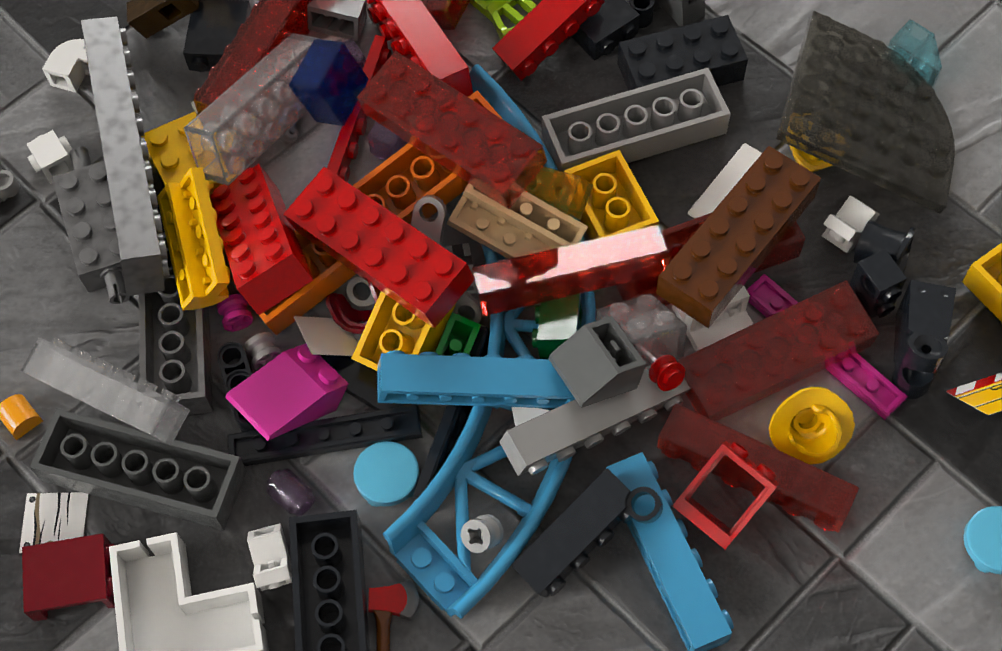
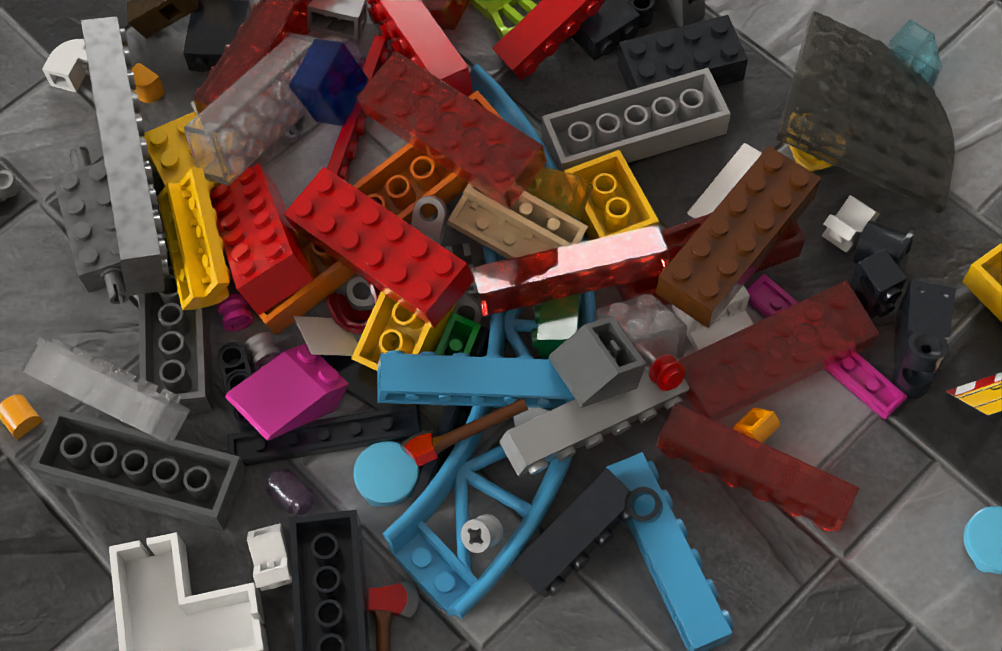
(50, 155): white brick -> none
(53, 517): white sticker -> none
(66, 574): dark red panel -> none
(147, 84): none -> light orange brick
(384, 142): brick -> none
(425, 445): none -> reddish brown piece
(703, 518): red window -> none
(758, 424): none -> light orange brick
(812, 425): yellow hat -> none

